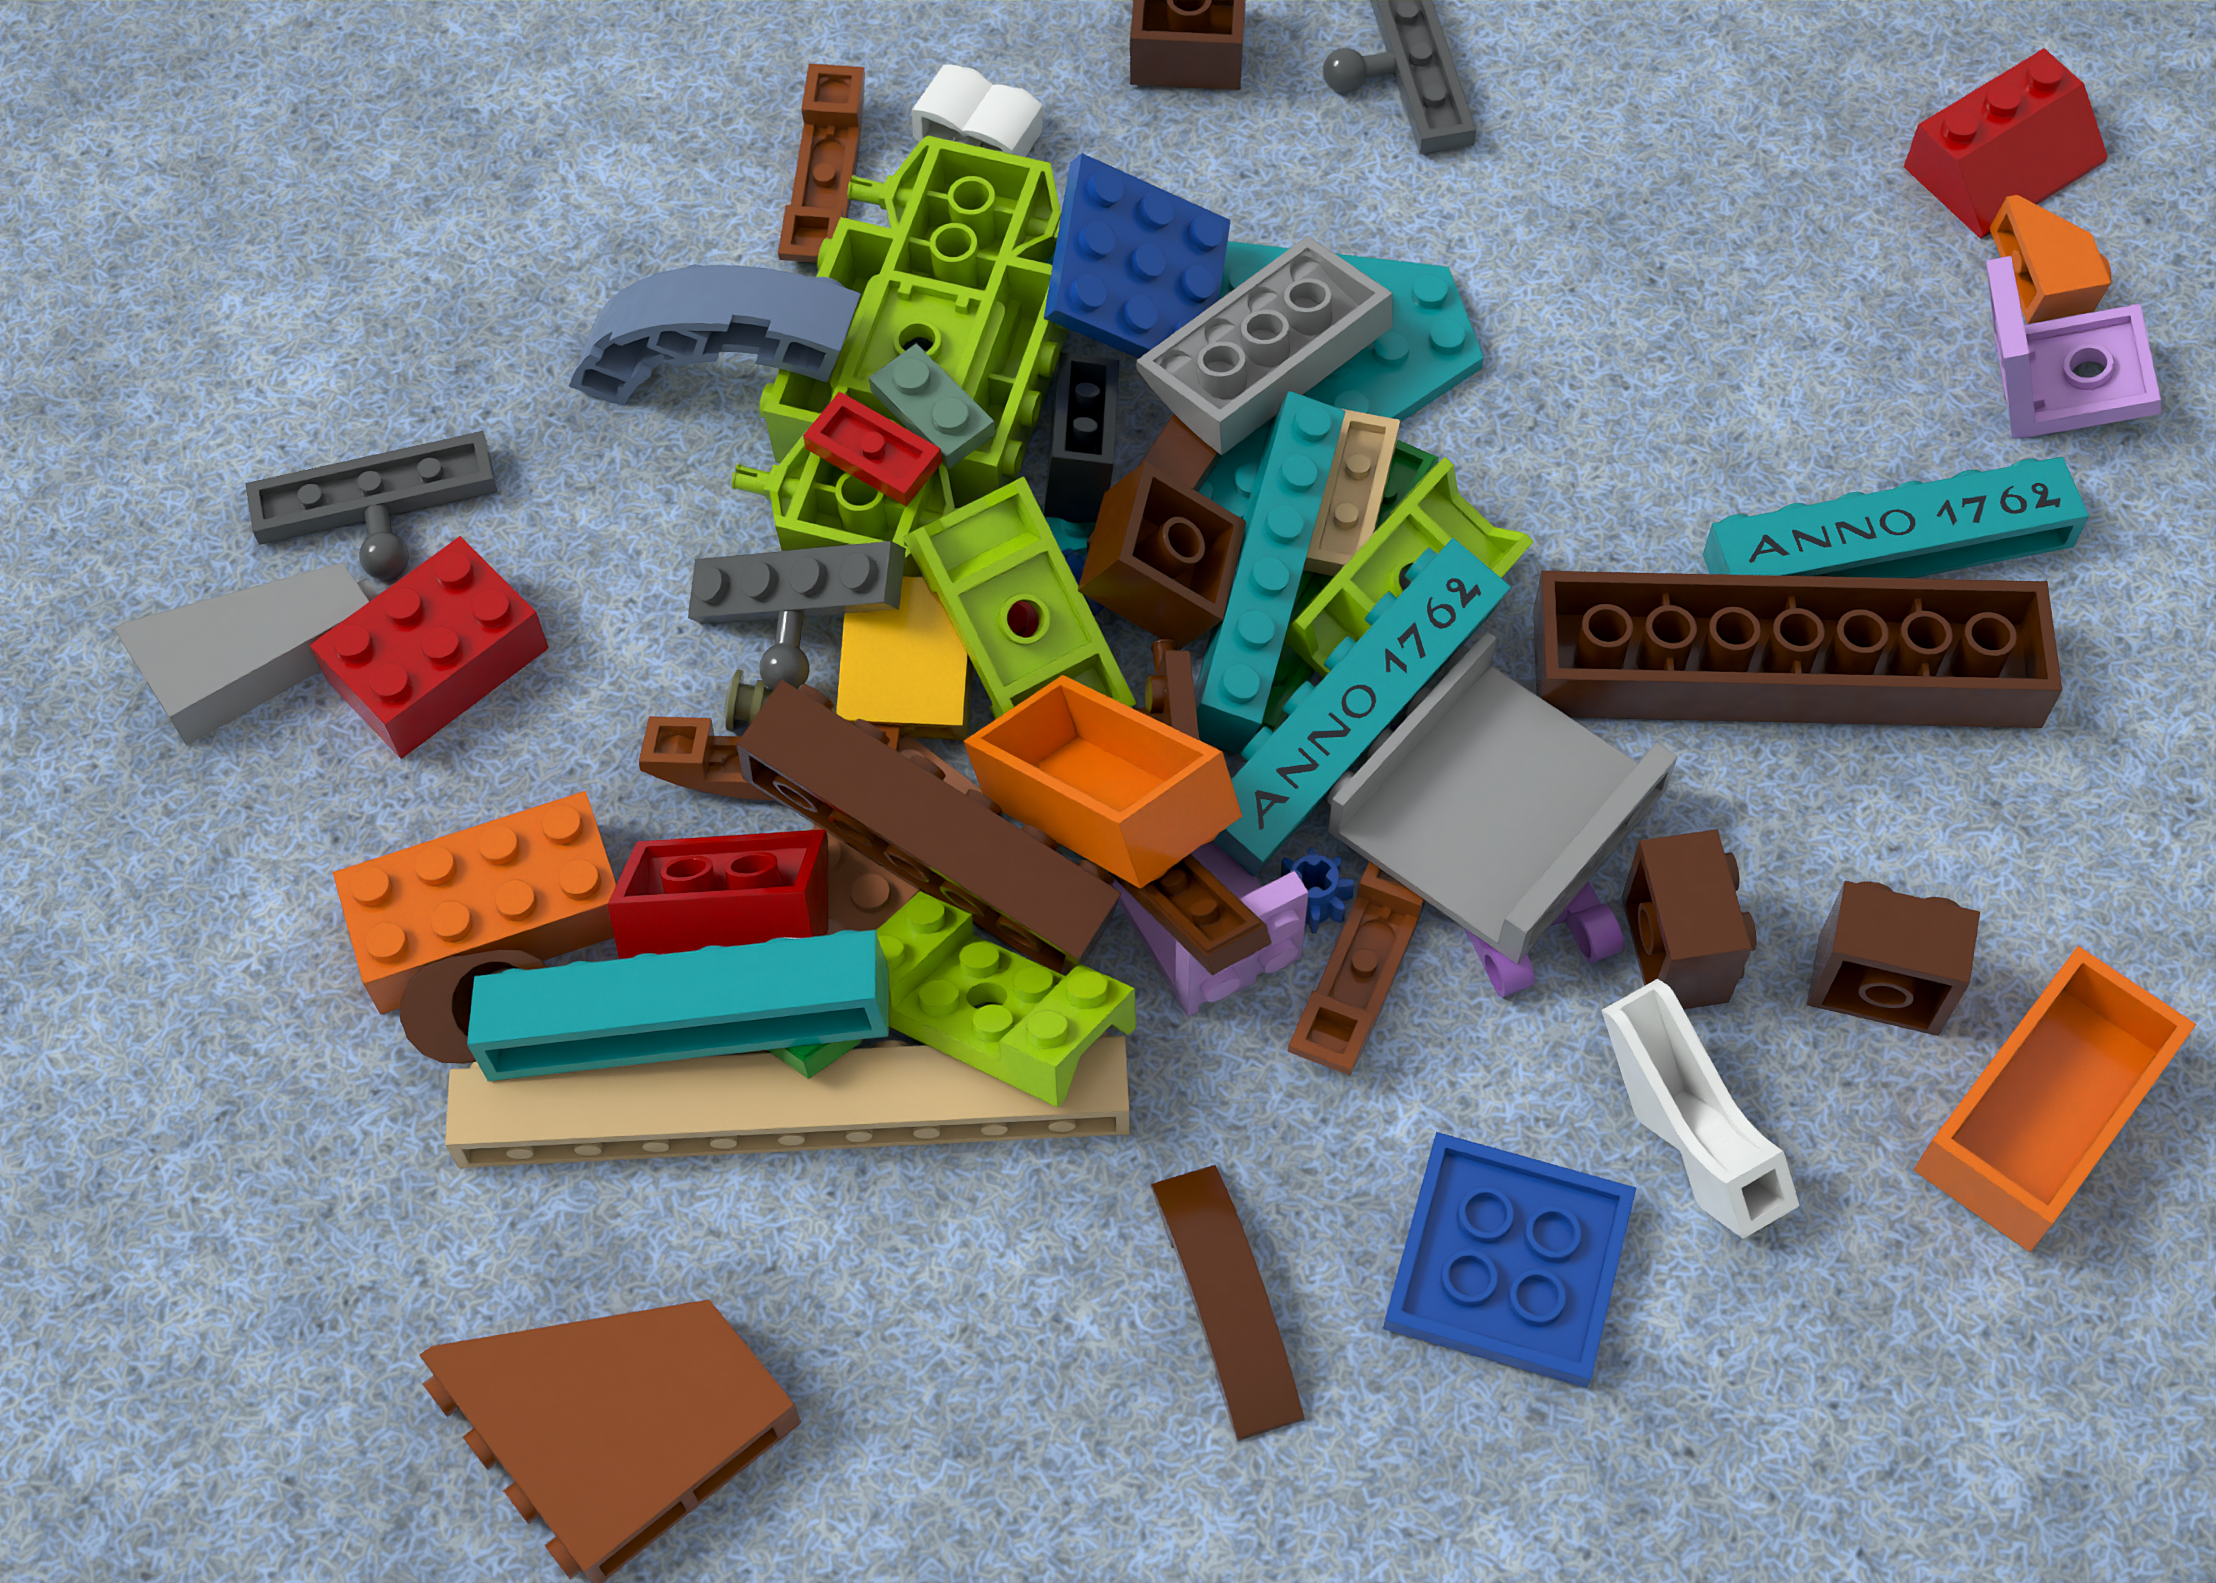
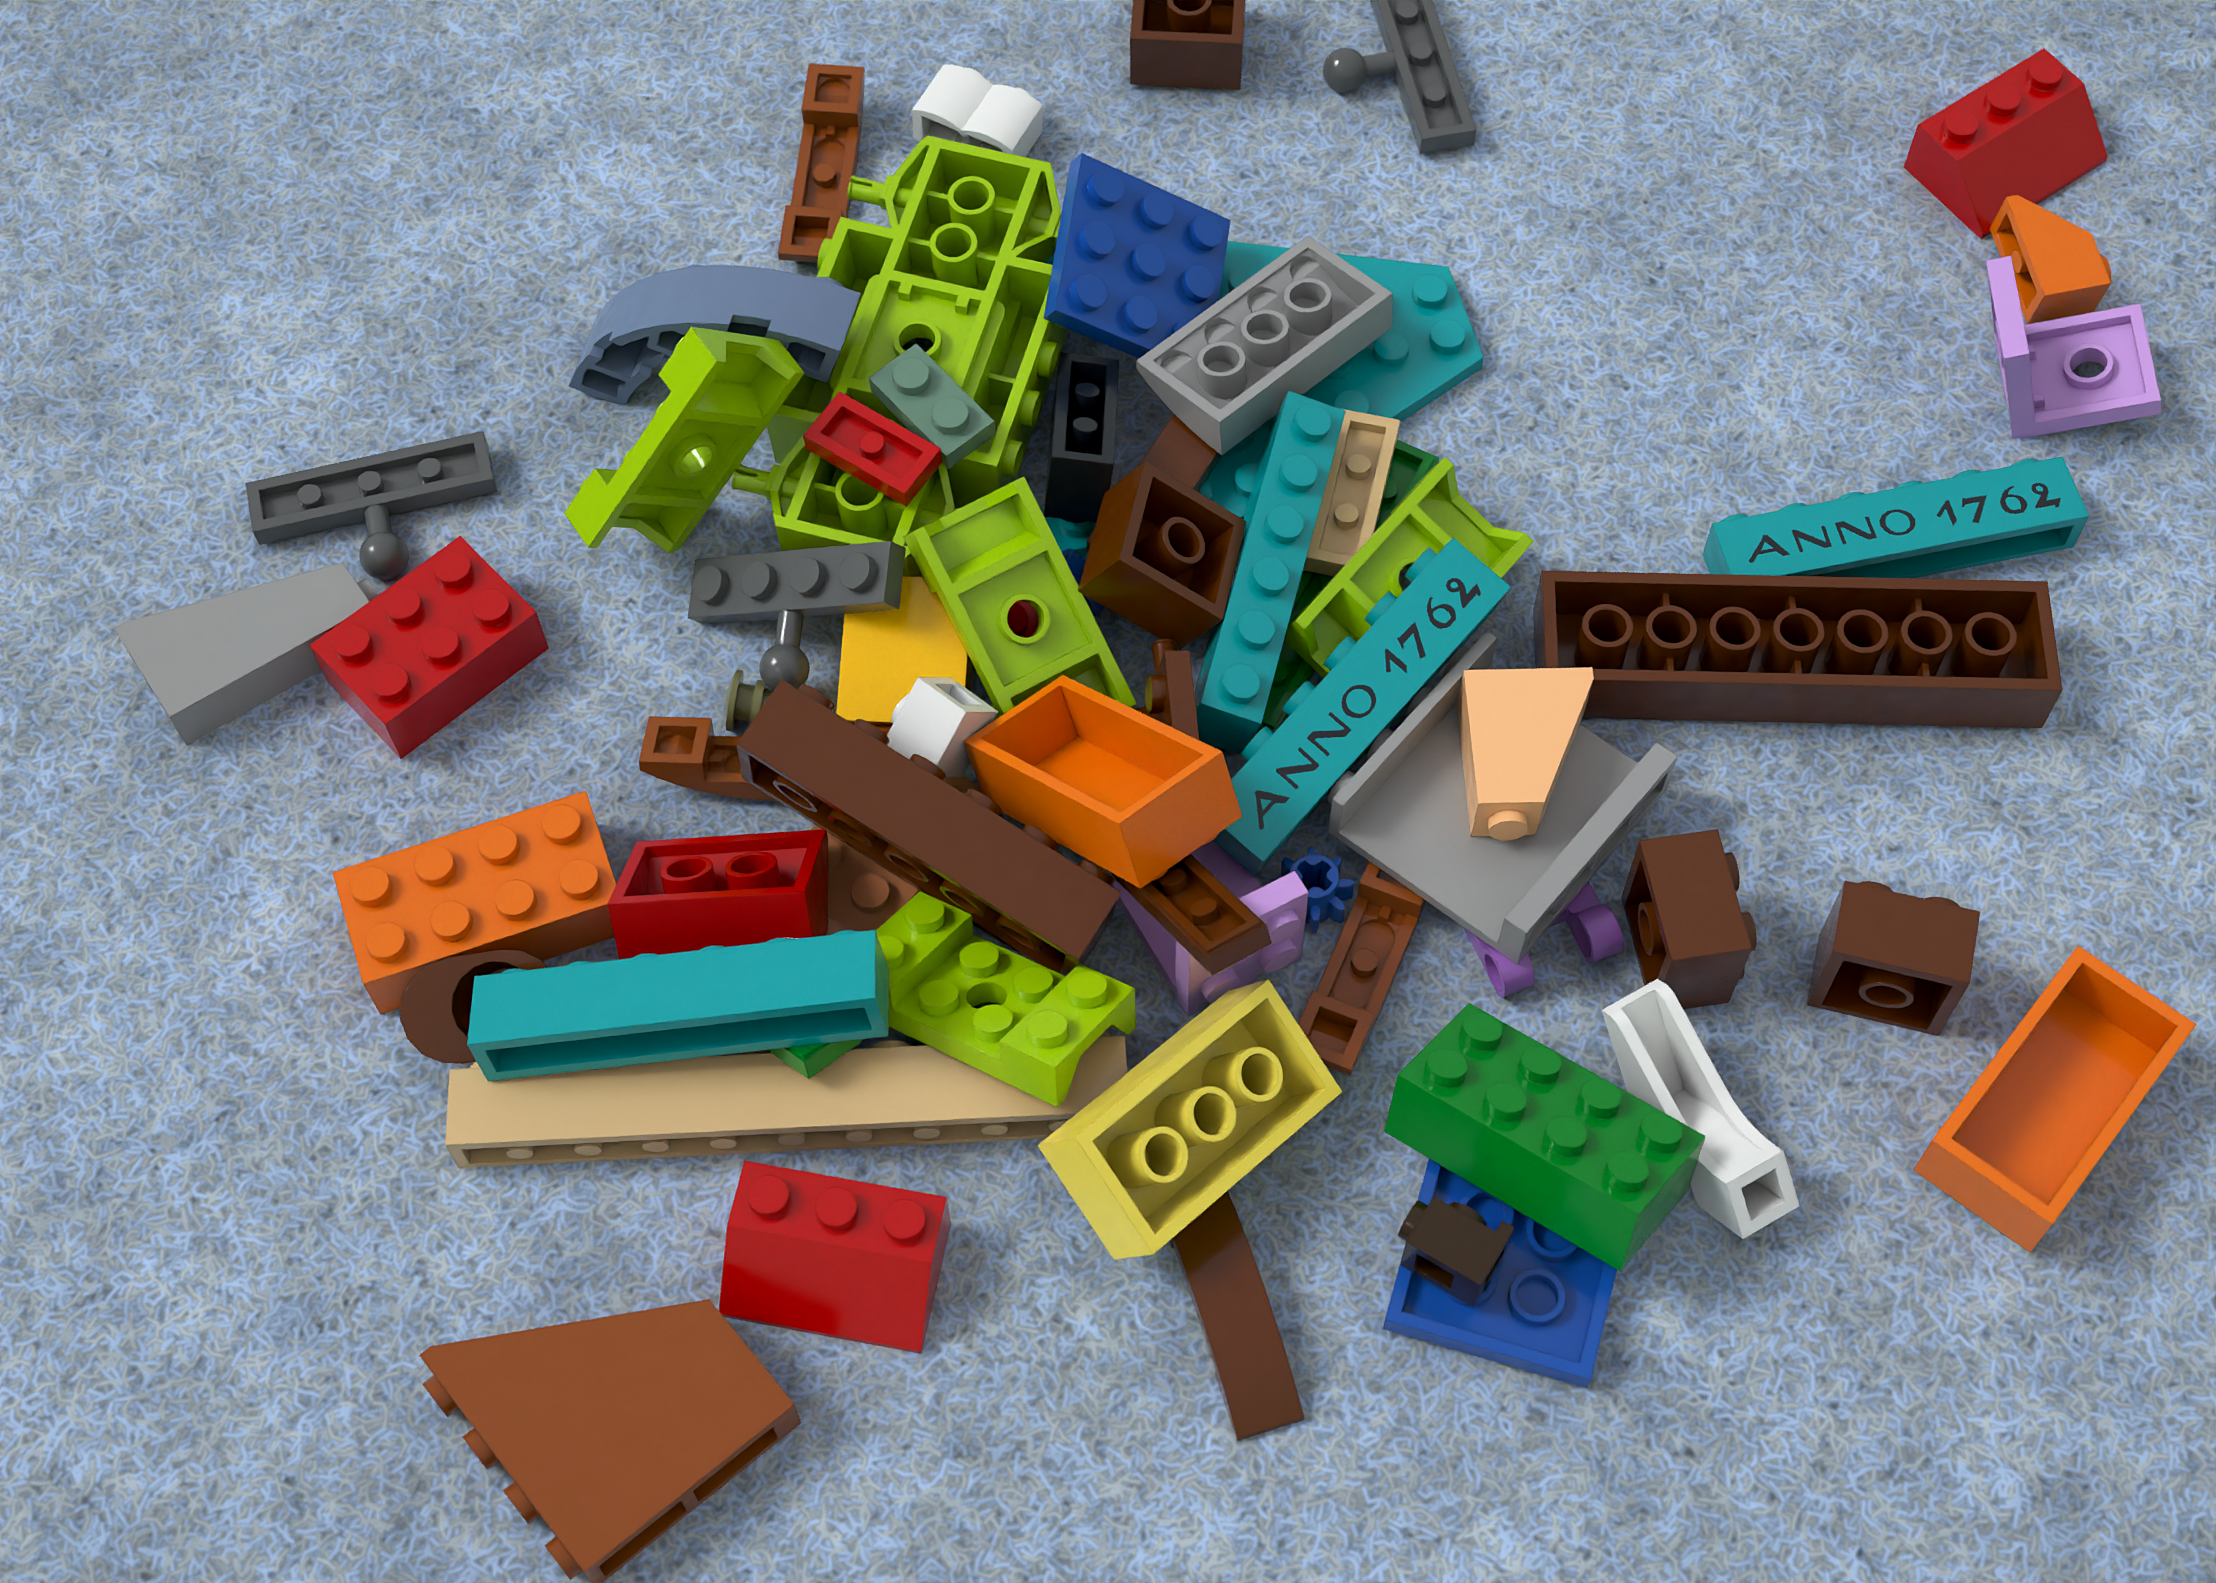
(717, 408): none -> lime piece
(833, 1256): none -> red slope
(937, 721): none -> white brick
(1190, 1120): none -> light yellow brick
(1453, 1247): none -> dark brown brick
(1516, 742): none -> light nougat slope
(1544, 1135): none -> green brick

